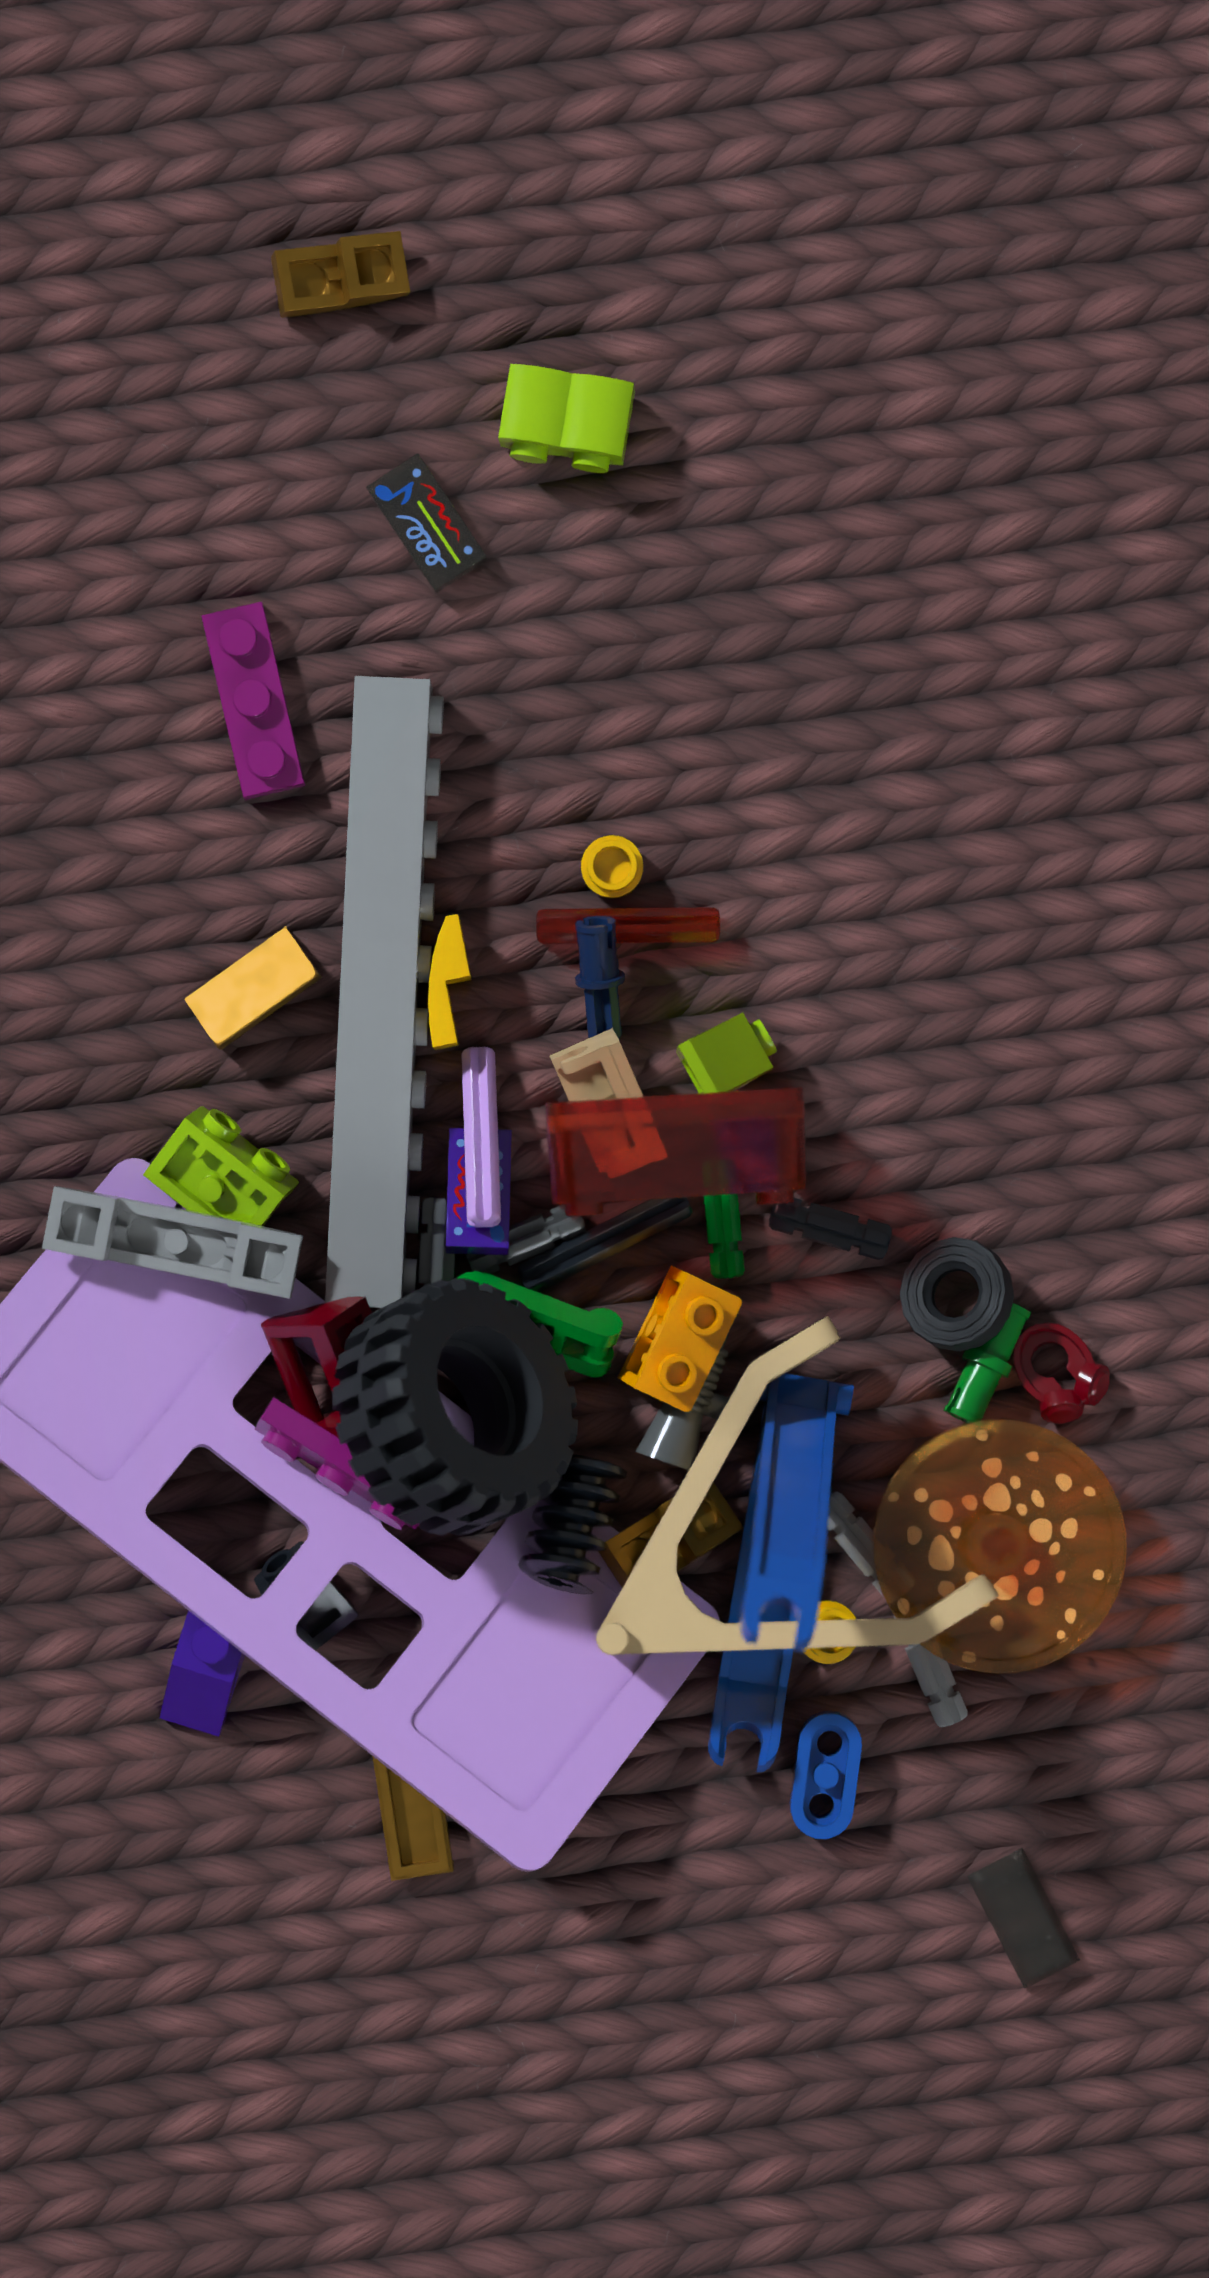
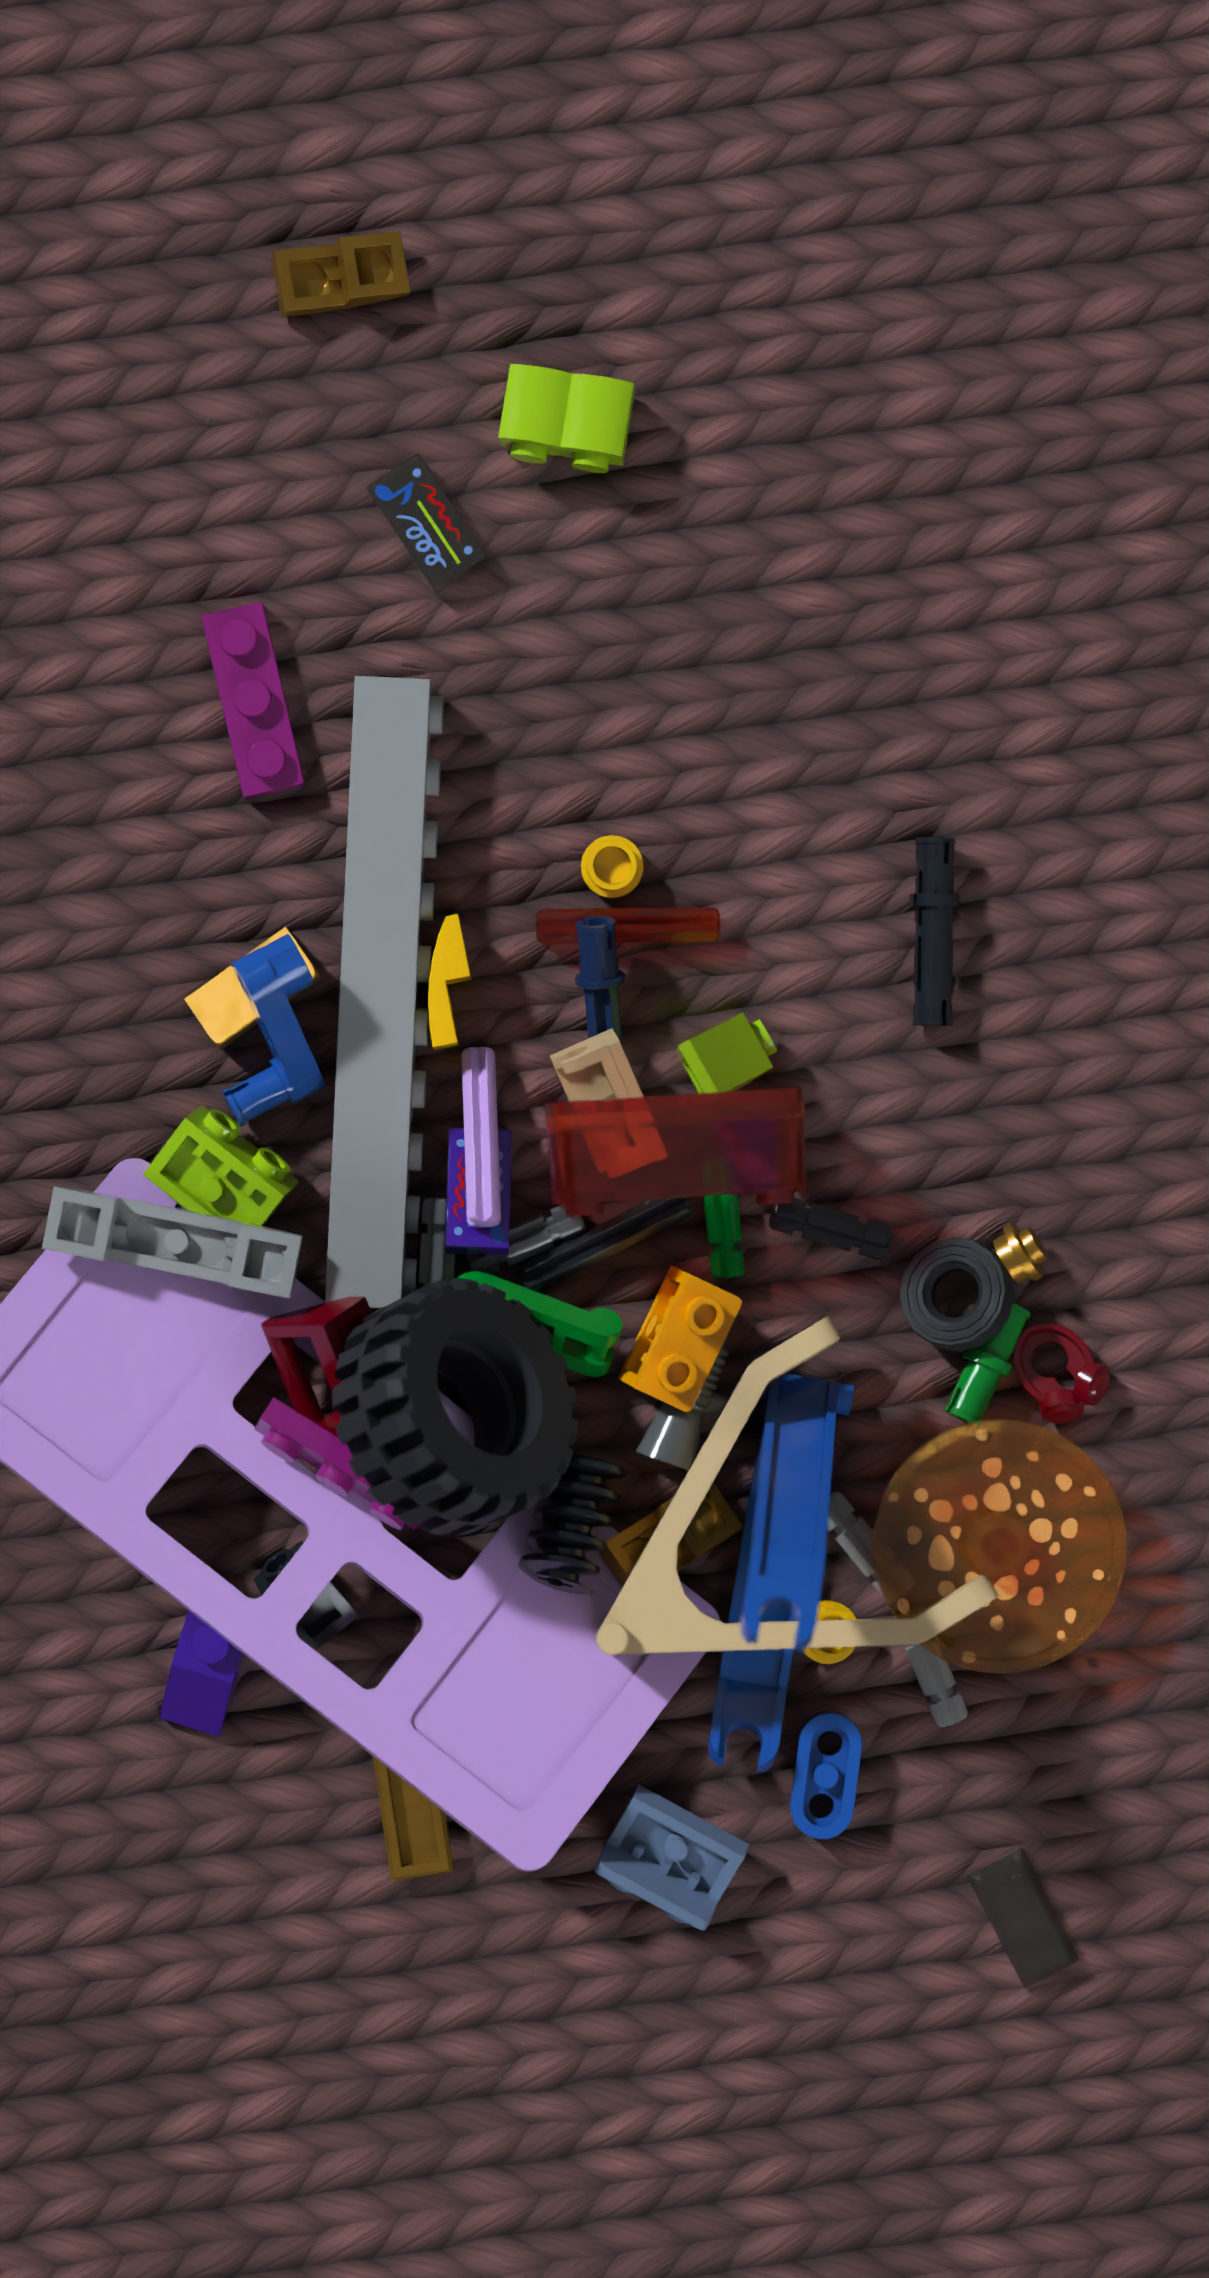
(267, 981): none -> blue beam
(670, 1858): none -> sand blue bracket
(934, 920): none -> black pin
(1021, 1252): none -> pearl gold plate

